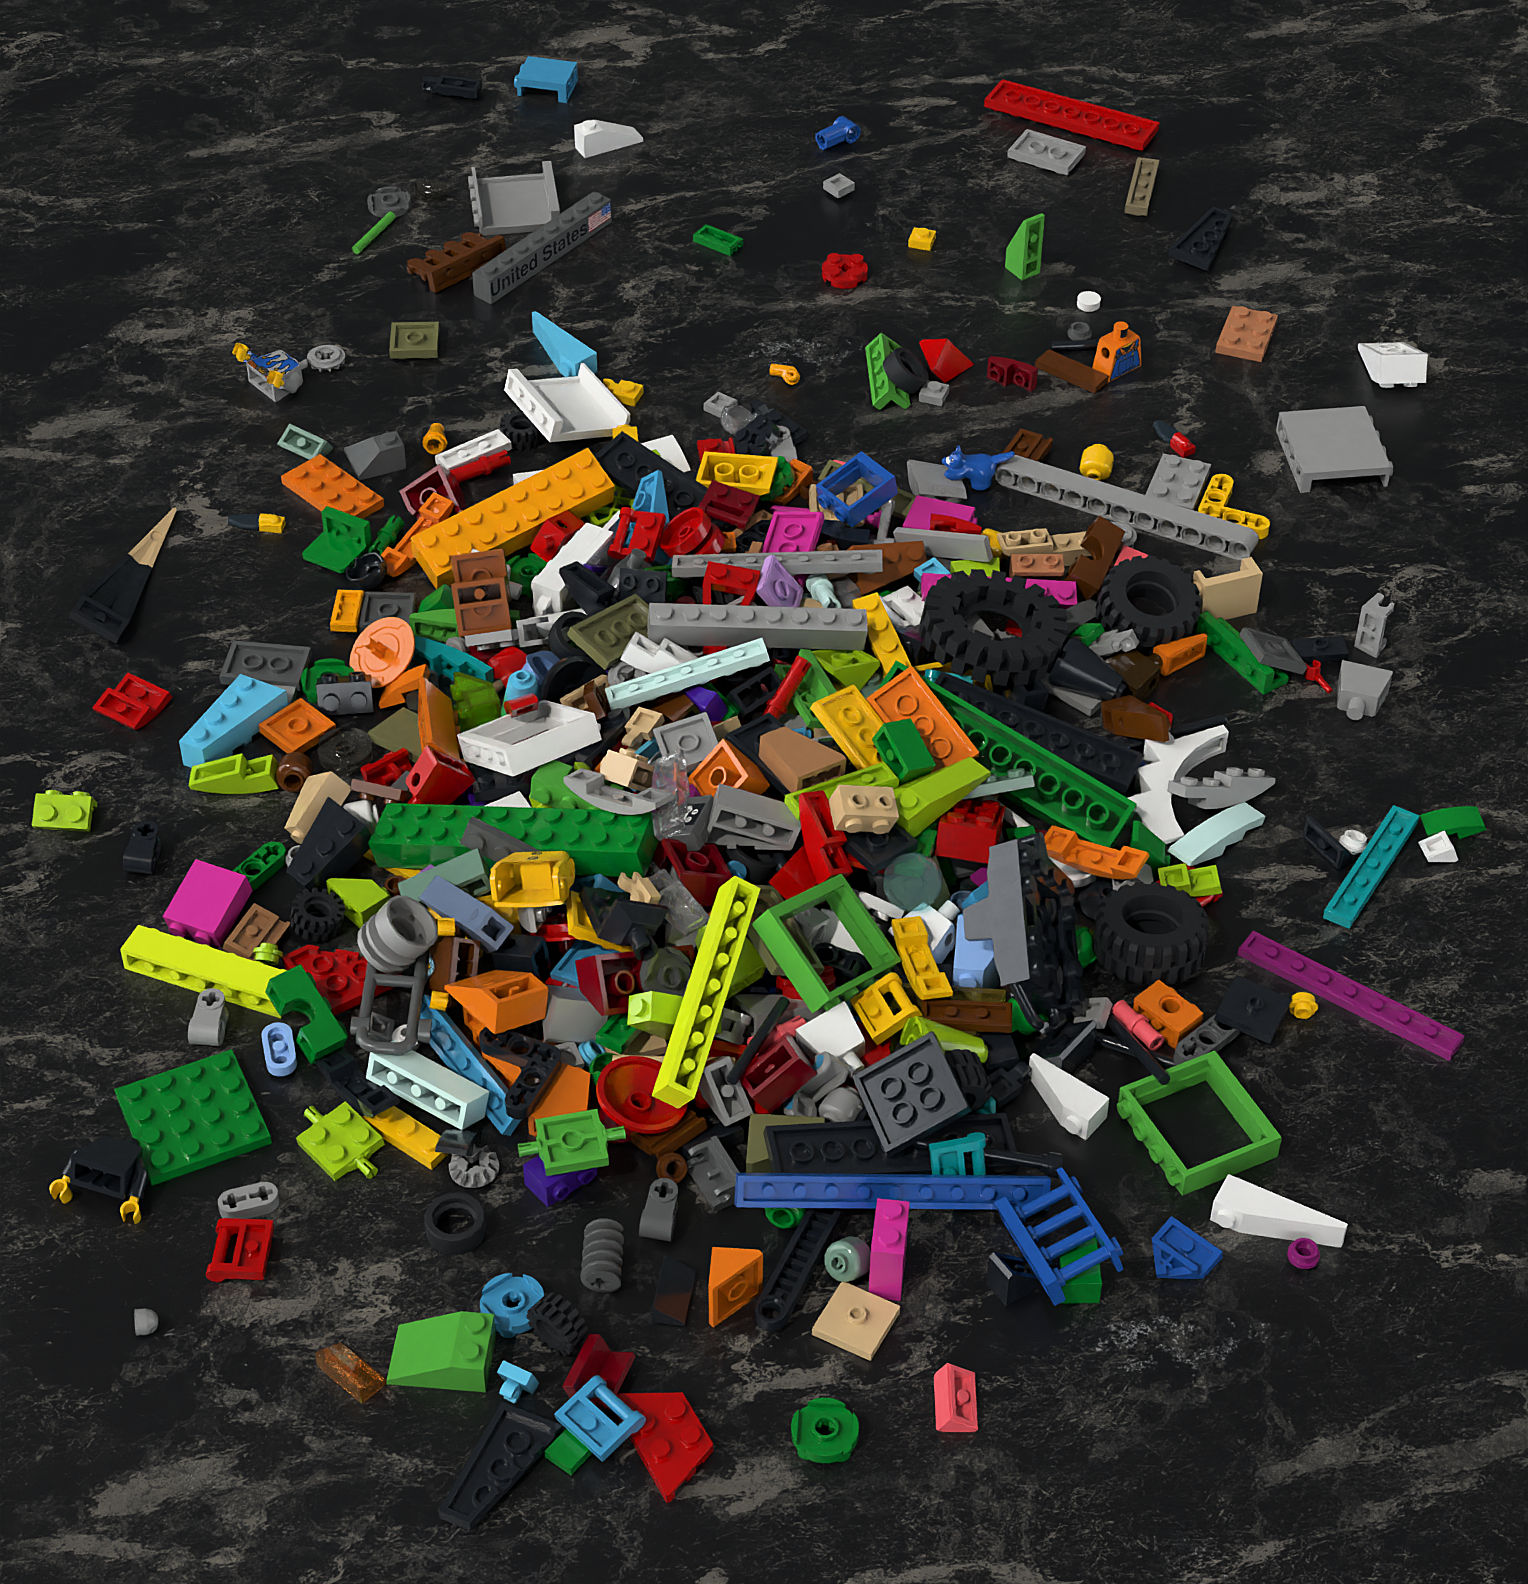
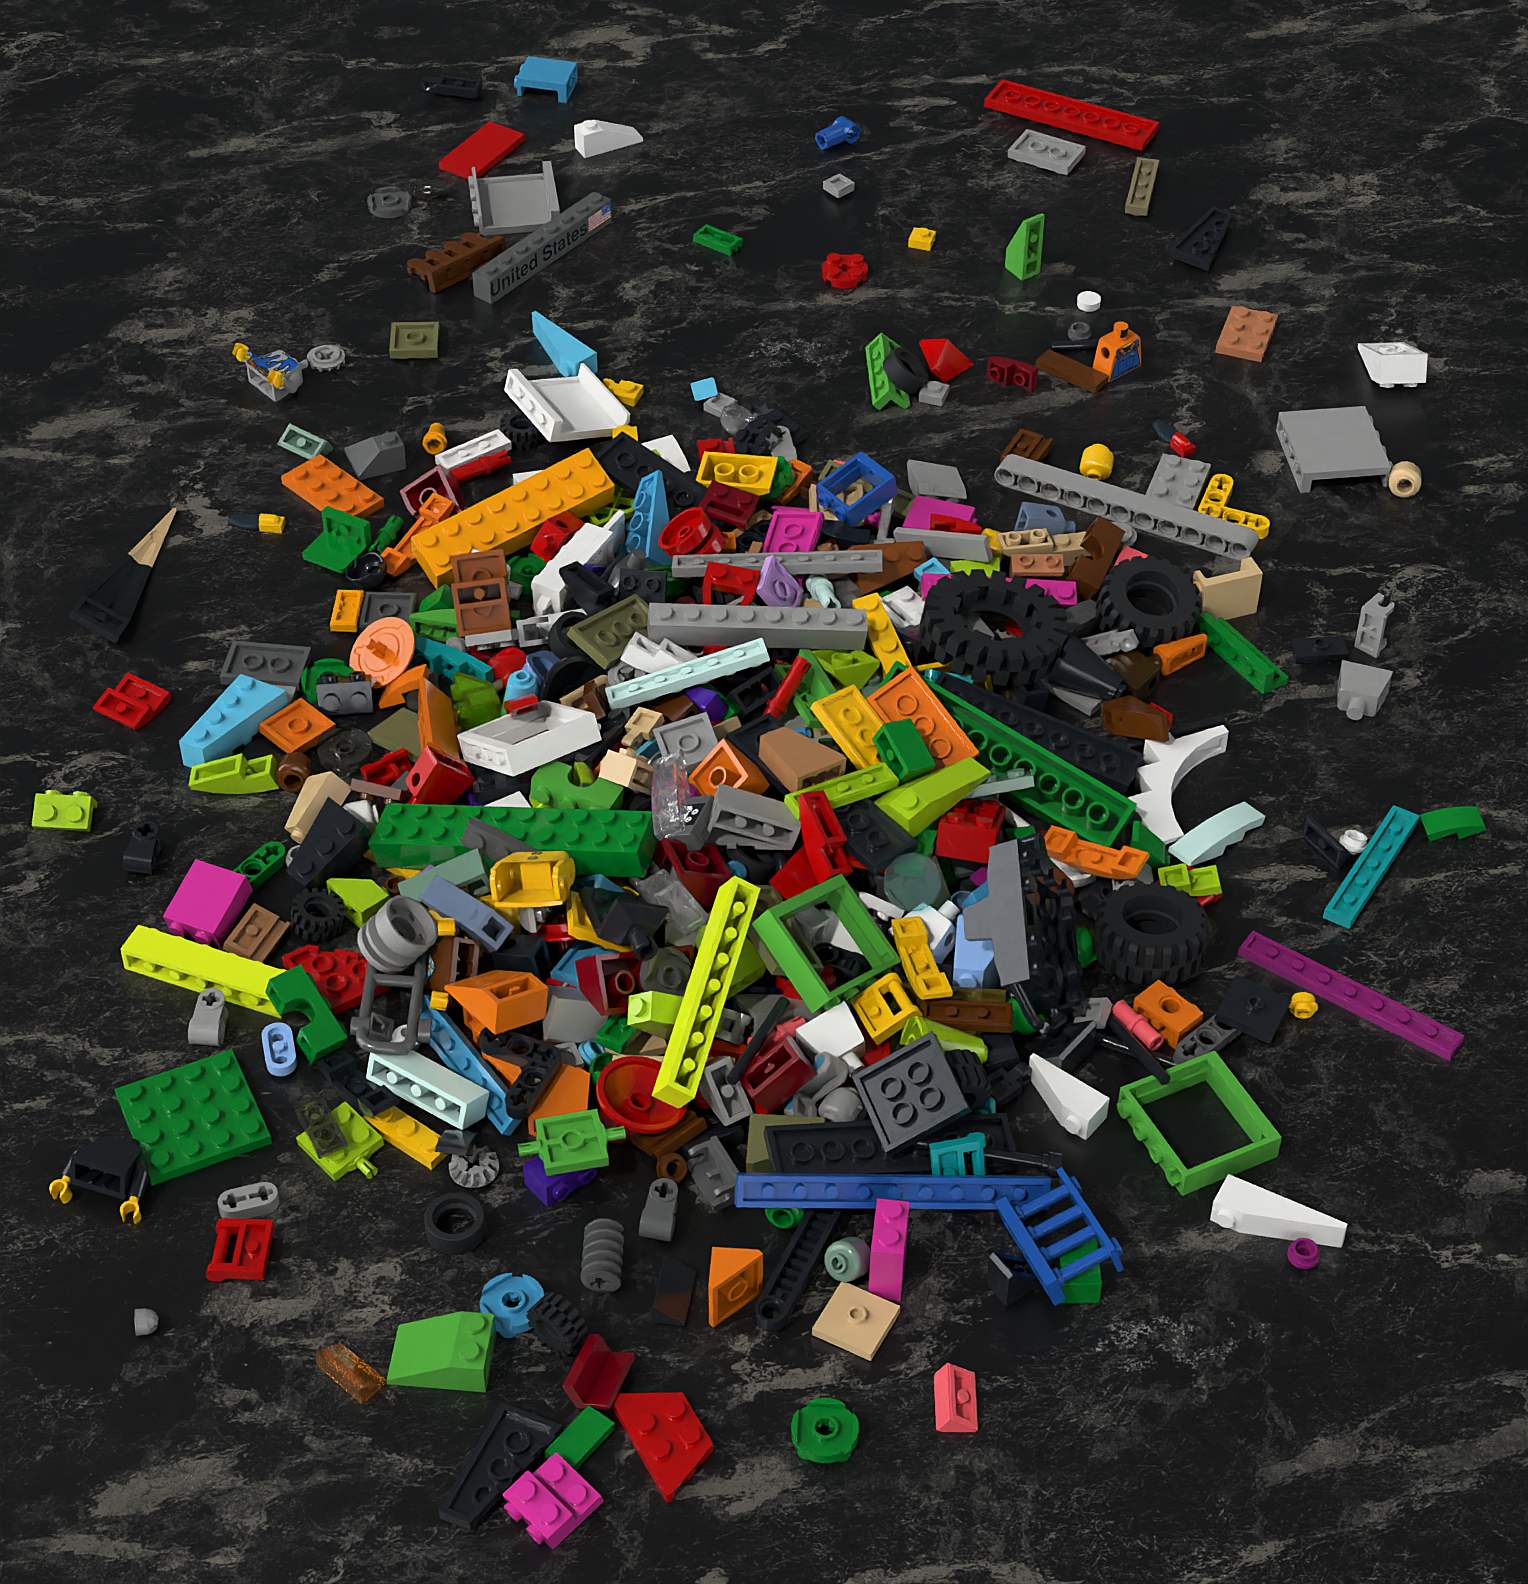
(267, 954): lime plate -> none
(321, 1128): none -> clear smoke slope
(374, 232): bright green bar -> none
(481, 150): none -> red tile
(515, 1381): medium azure tile -> none
(551, 1501): none -> dark pink plate
(592, 789): light grey slope -> none
(592, 1425): dark azure plate -> none
(640, 888): tan plate -> none
(644, 537): red plate -> none
(704, 389): none -> medium azure slope
(788, 373): light orange arm -> none
(863, 809): tan brick -> none
(975, 467): blue animal -> none
(1043, 516): none -> sand blue torso
(1088, 632): green tile -> none
(1182, 1252): blue slope -> none
(1224, 789): light grey slope -> none
(1273, 650): dark grey tile -> none
(1313, 674): red hand -> none
(1405, 479): none -> tan head
(1438, 848): white slope -> none

